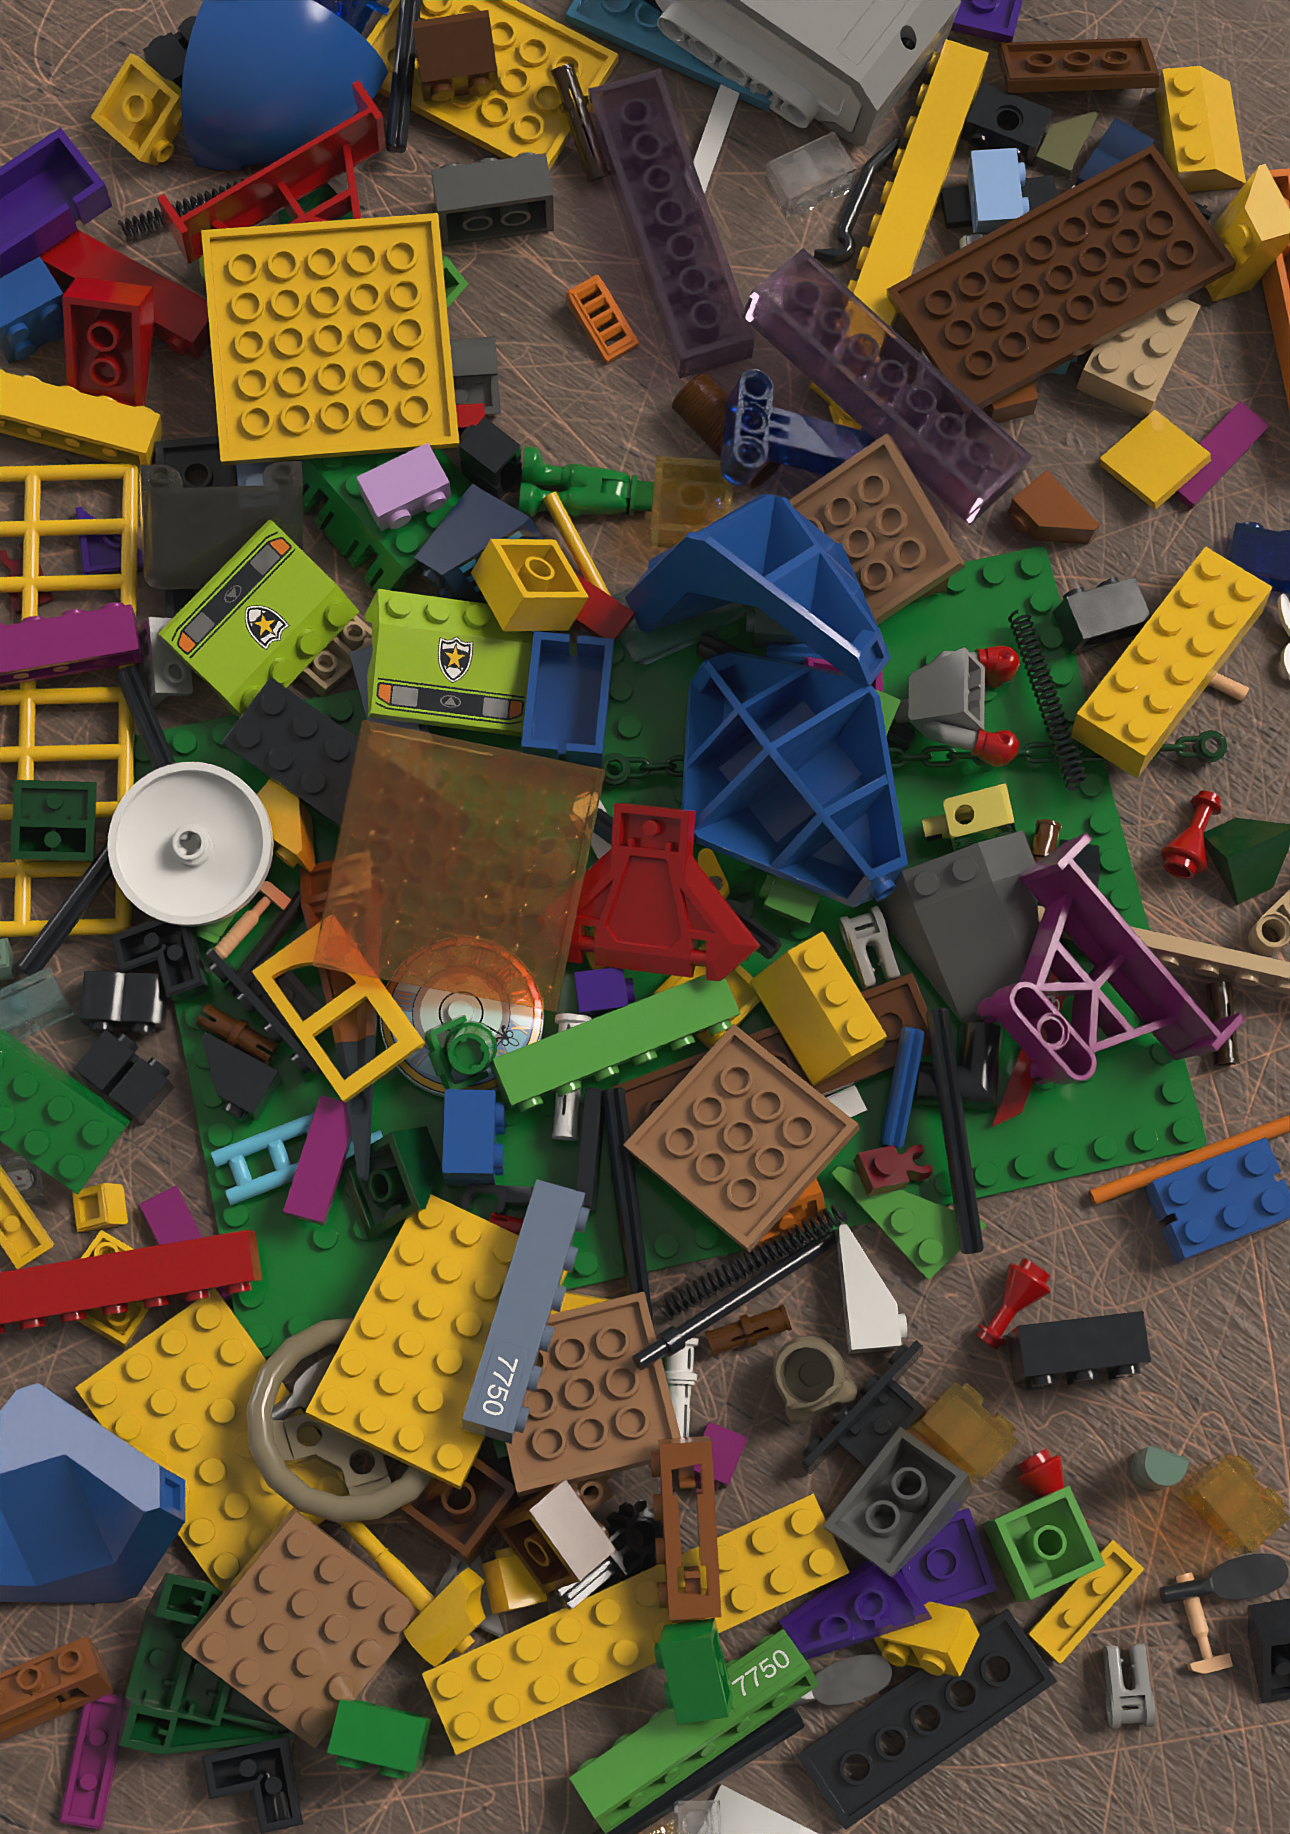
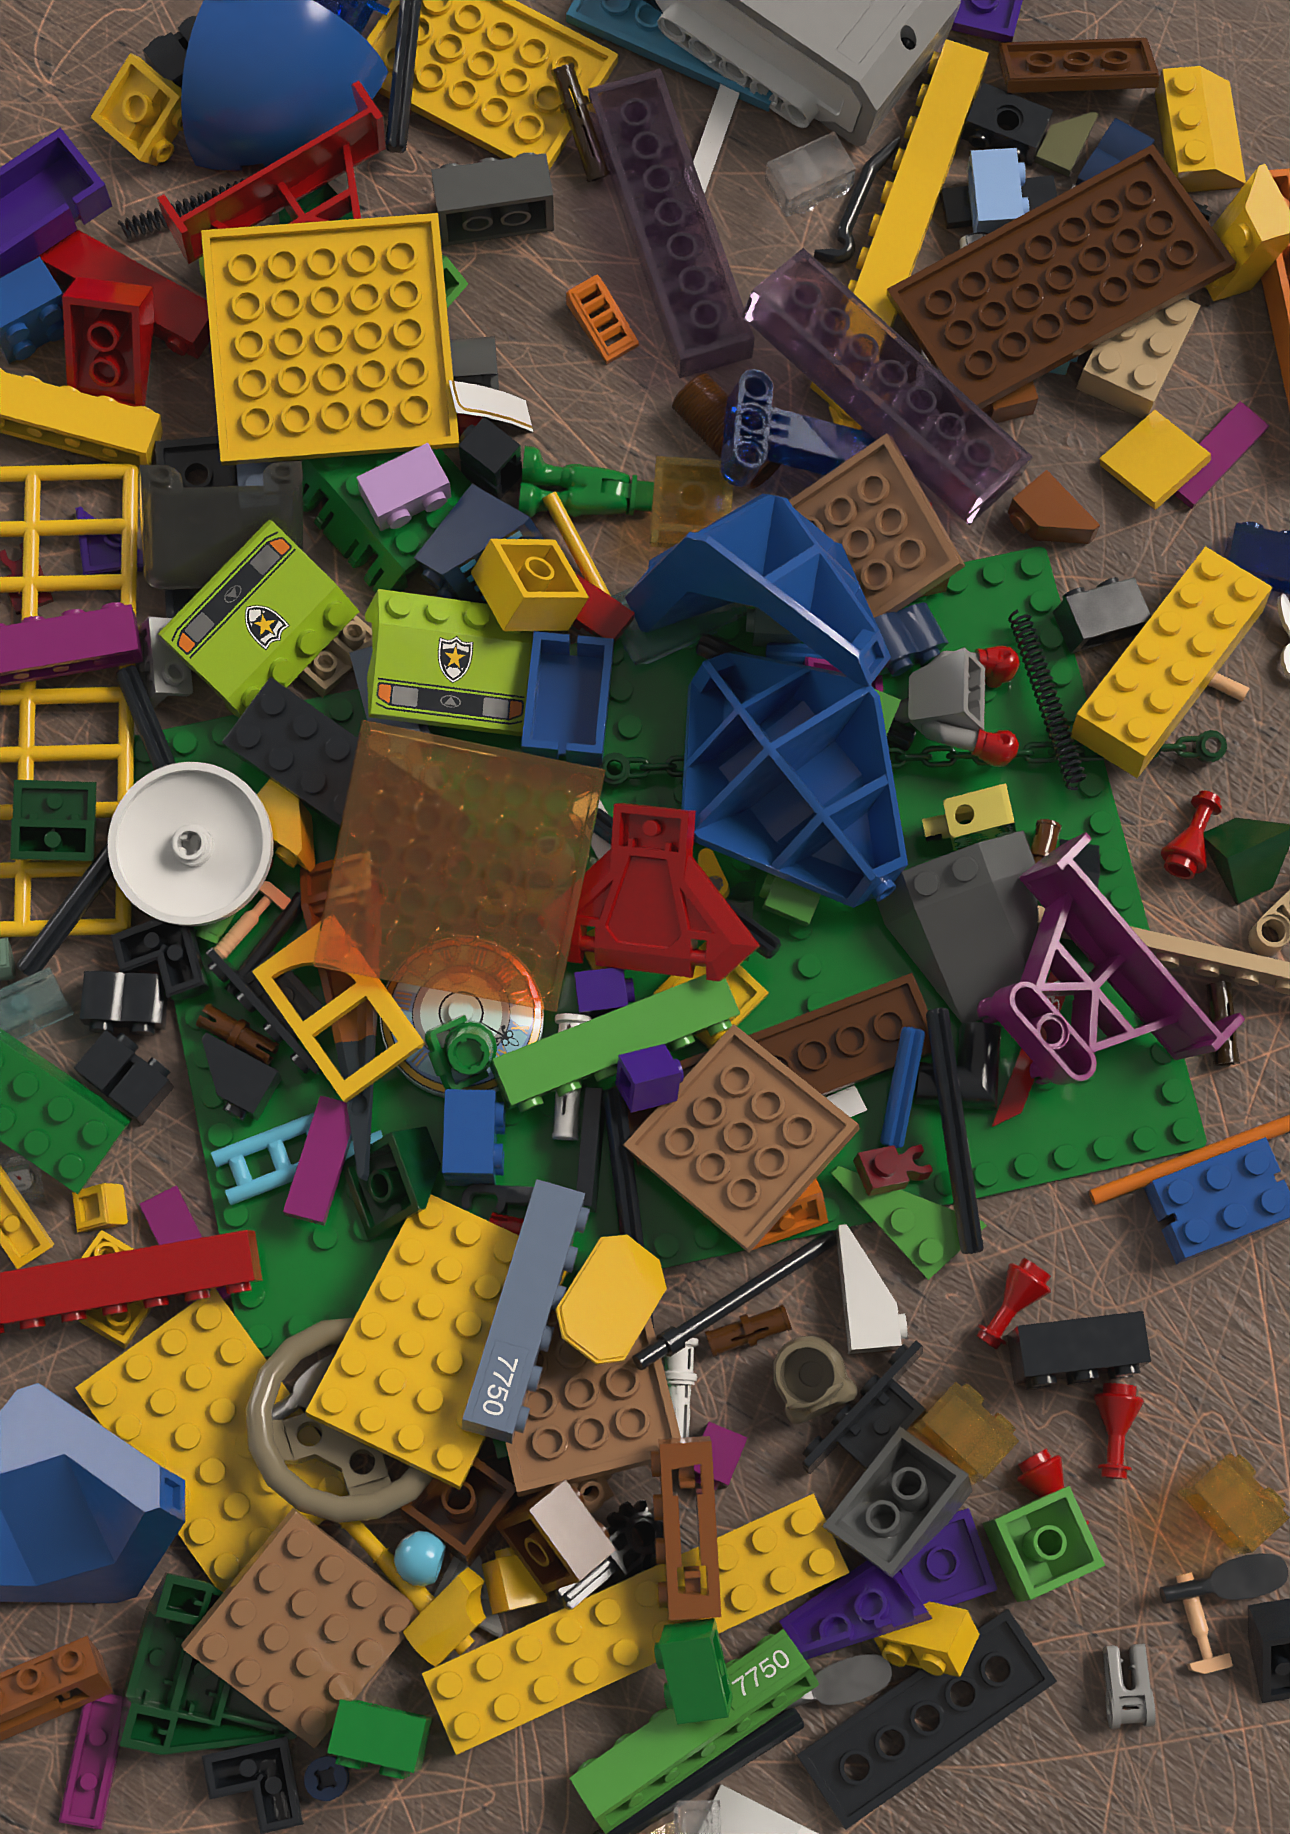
(336, 1775): none -> dark blue wheel
(419, 1558): none -> medium azure piece
(455, 56): reddish brown slope -> none
(490, 403): none -> white sticker
(611, 1299): none -> yellow shield
(648, 1077): none -> dark purple brick
(787, 1245): black piece -> none
(818, 1009): yellow slope -> none
(873, 936): light grey piece -> none
(910, 638): none -> dark blue brick
(1085, 1603): yellow plate -> none
(1118, 1410): none -> red piece
(1157, 1468): sand green brick -> none

